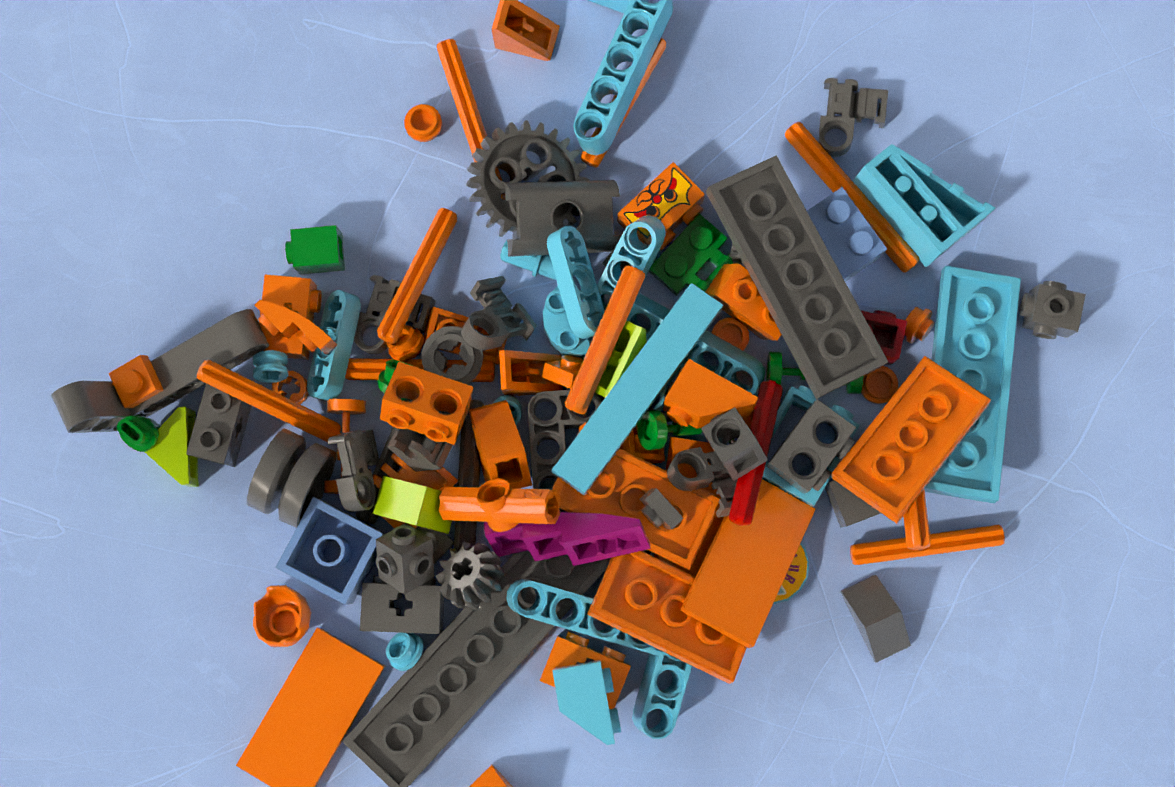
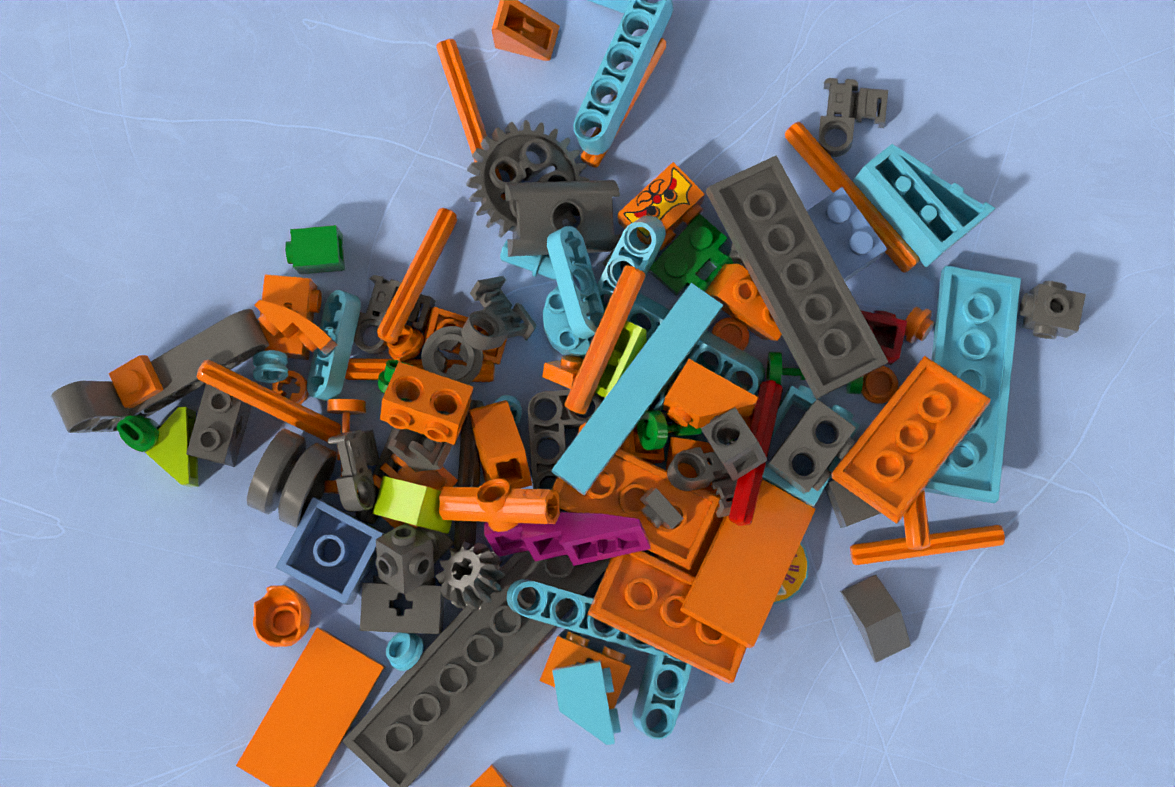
(423, 123): orange plate -> none
(523, 373): orange slope -> none

